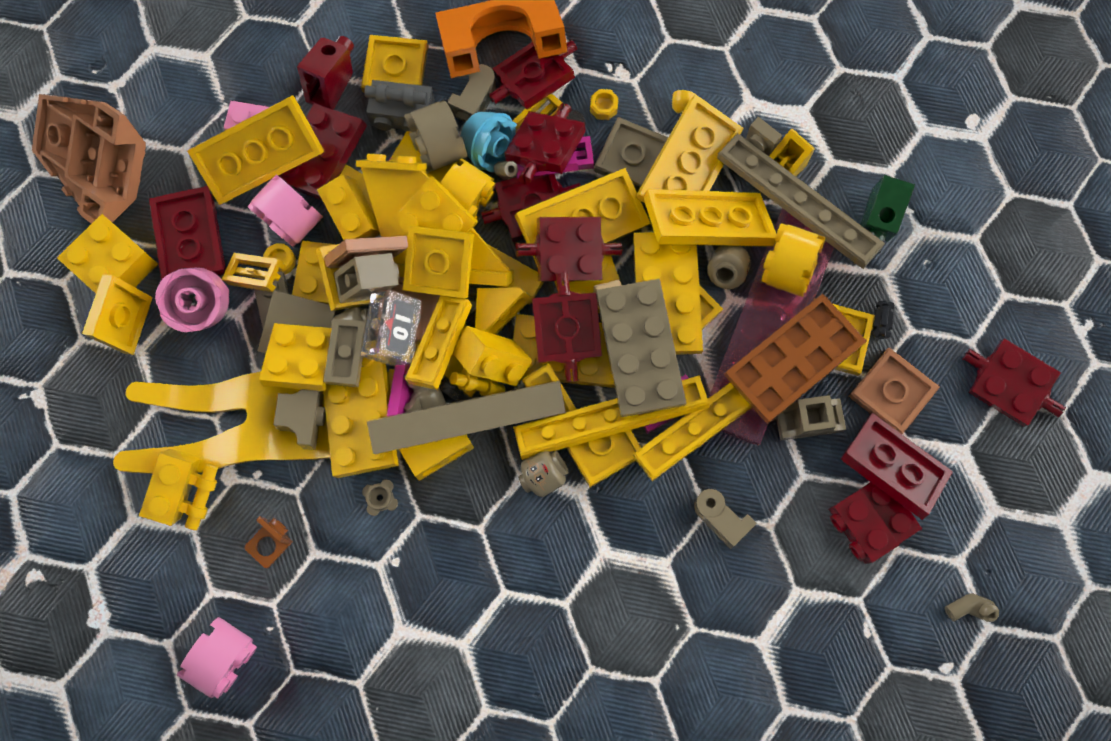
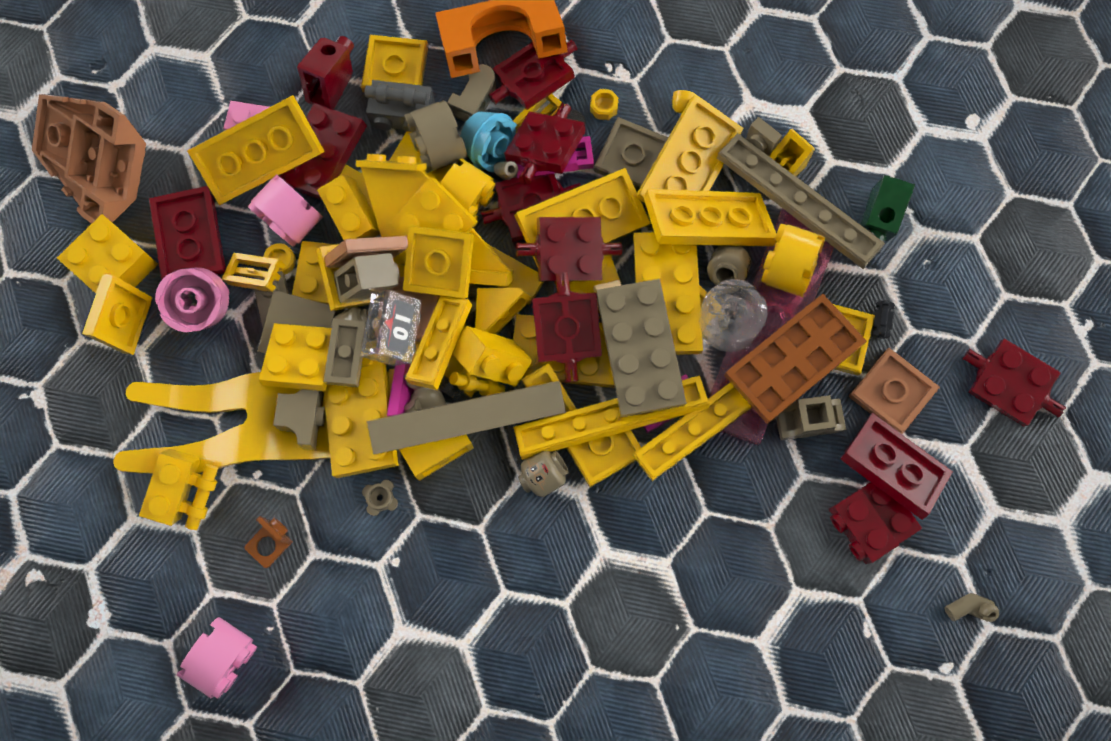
(720, 518): dark tan leg -> none
(747, 308): none -> clear brick

